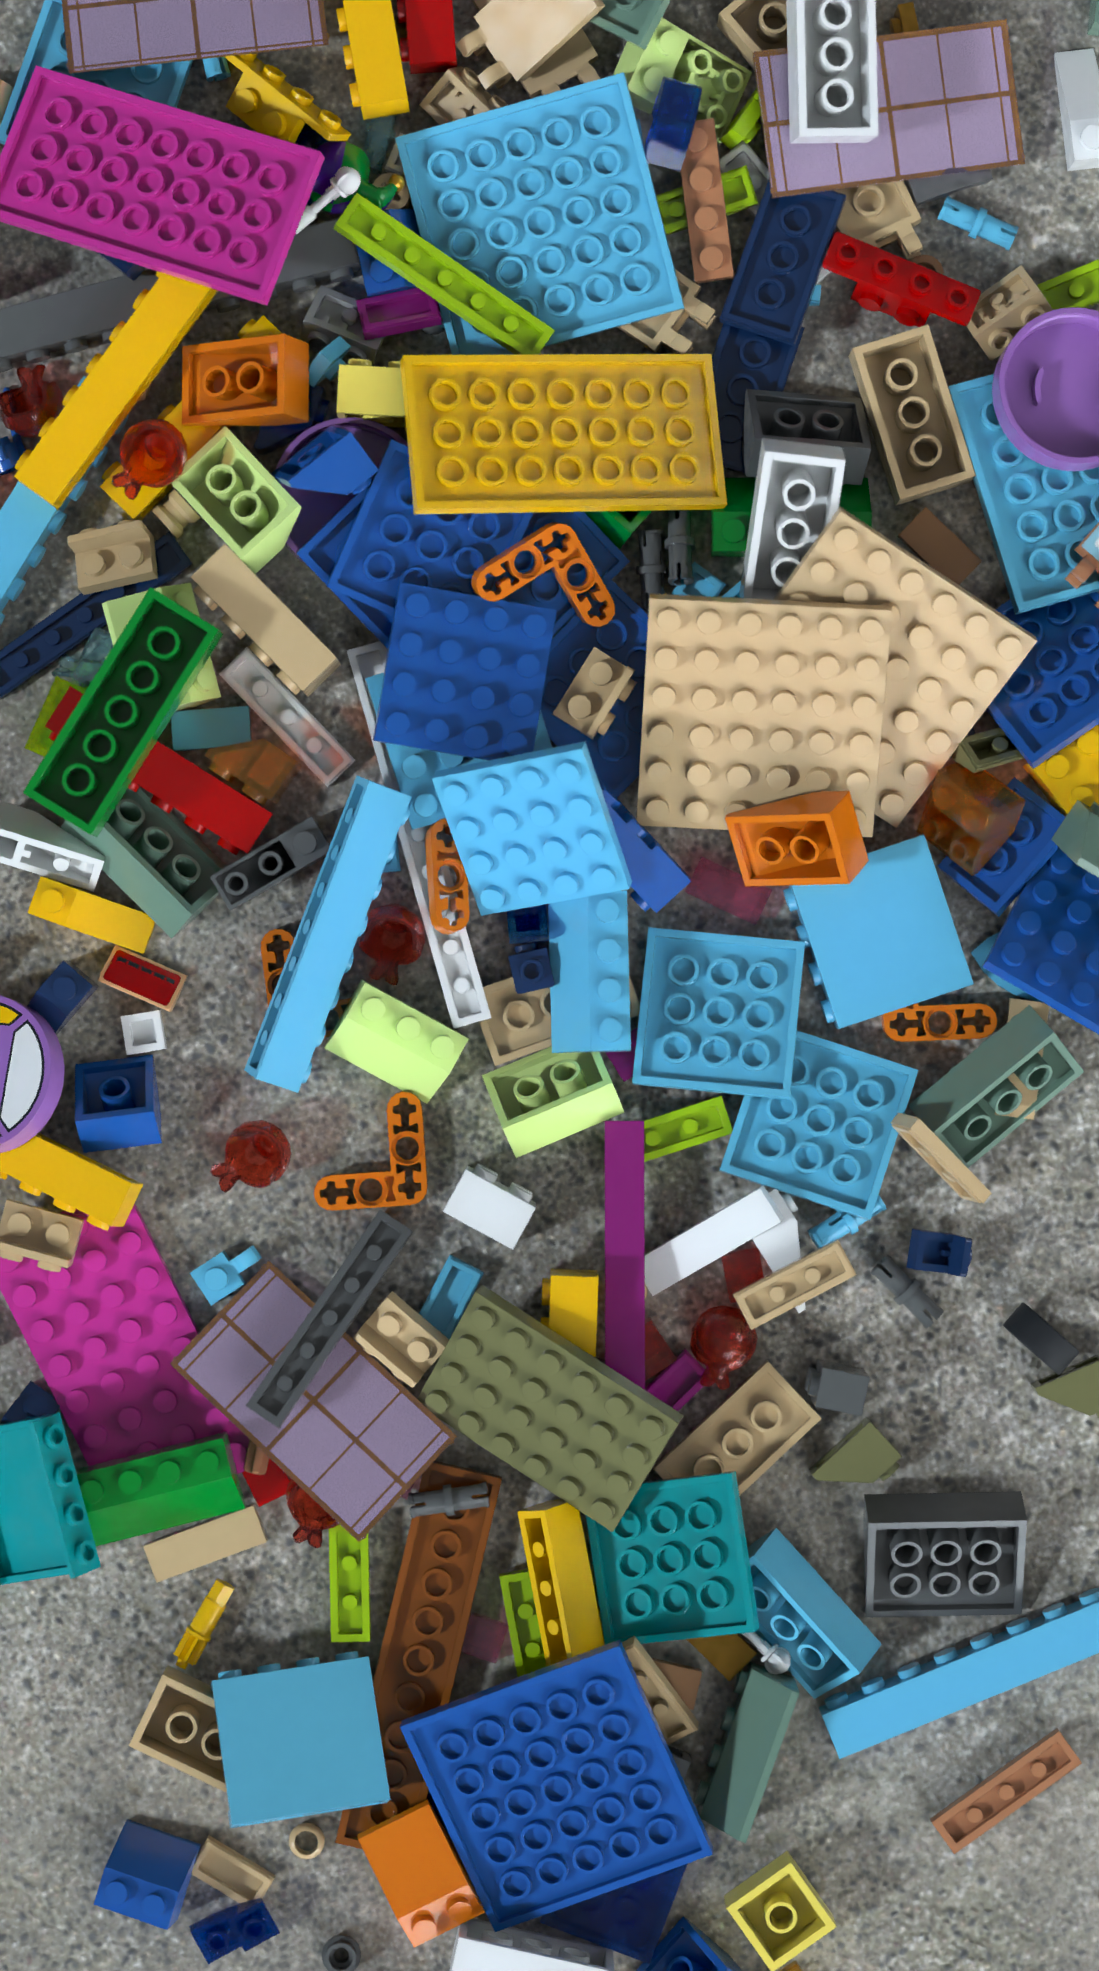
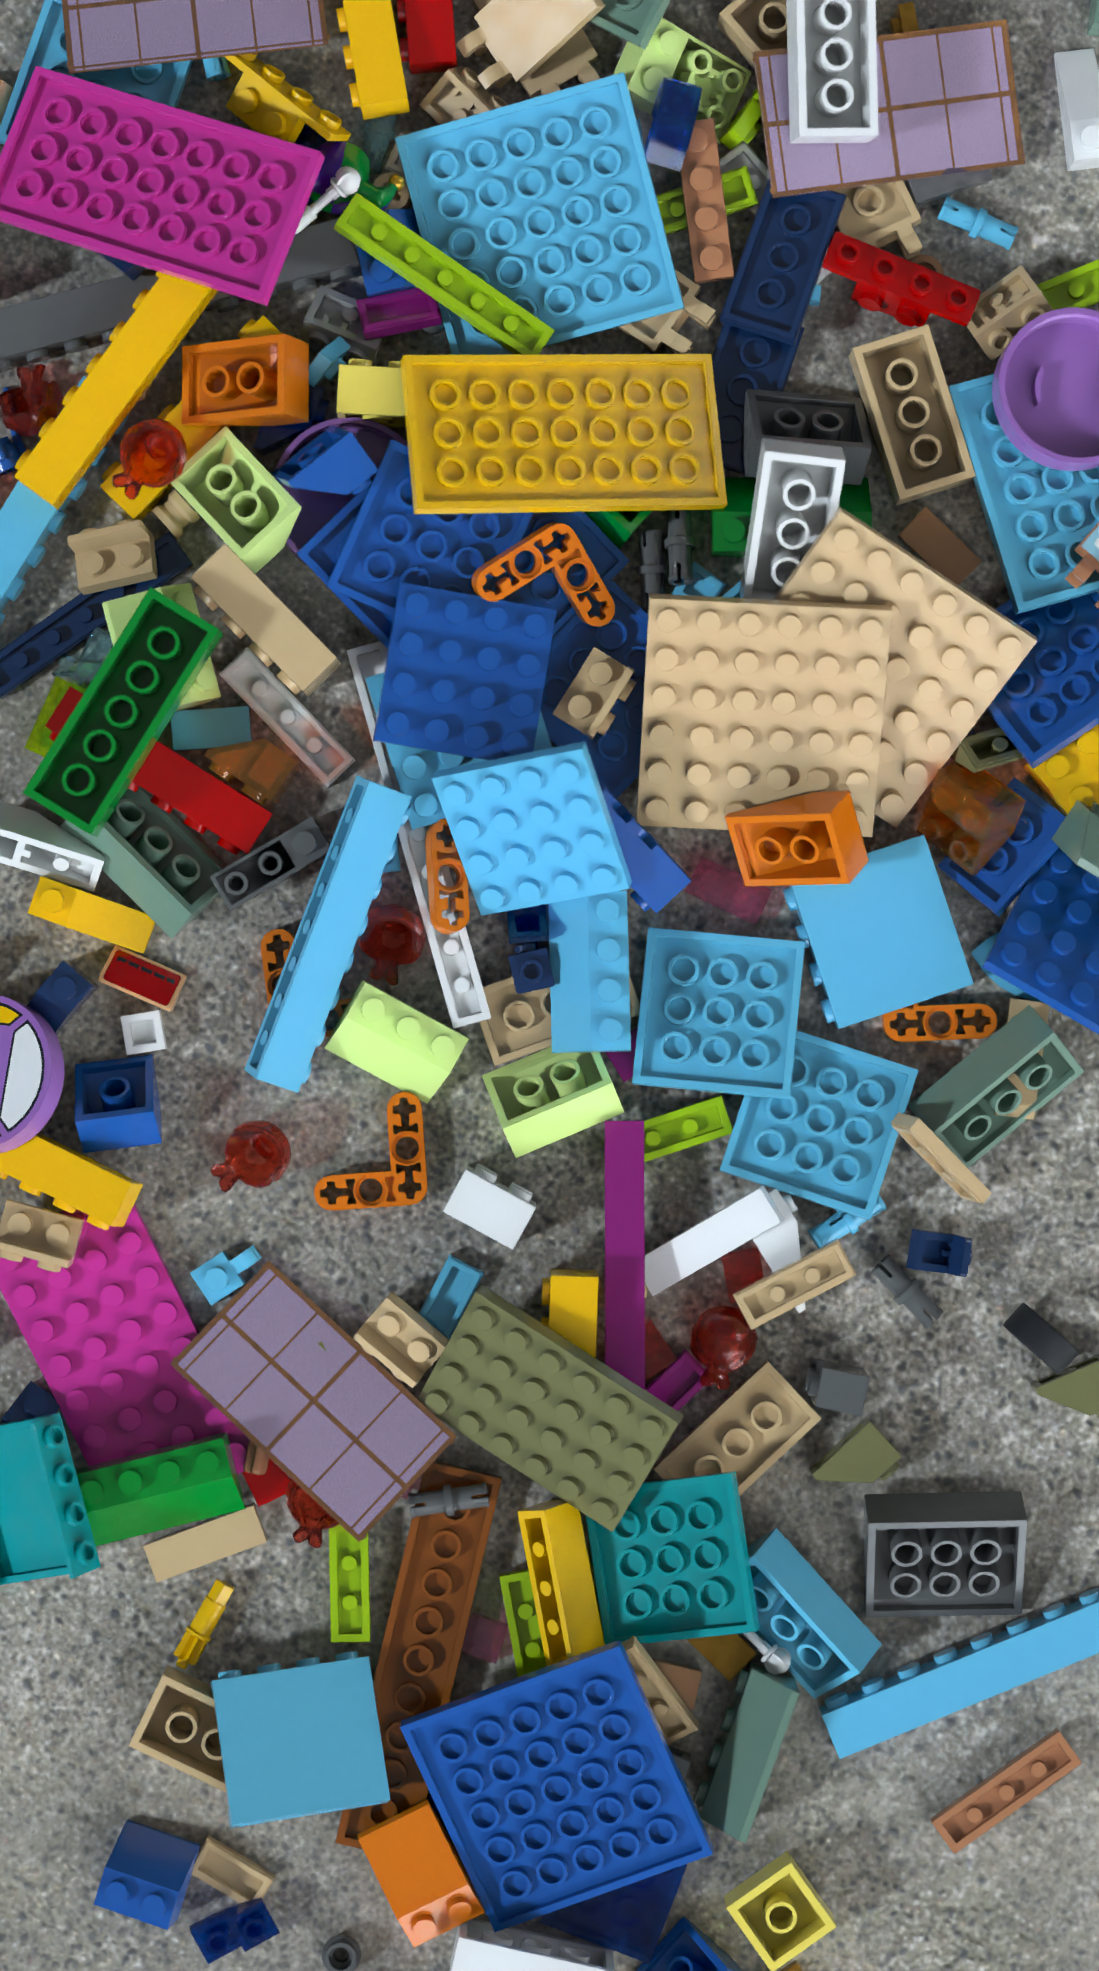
(303, 1854): tan piece -> none
(329, 1319): dark grey plate -> none

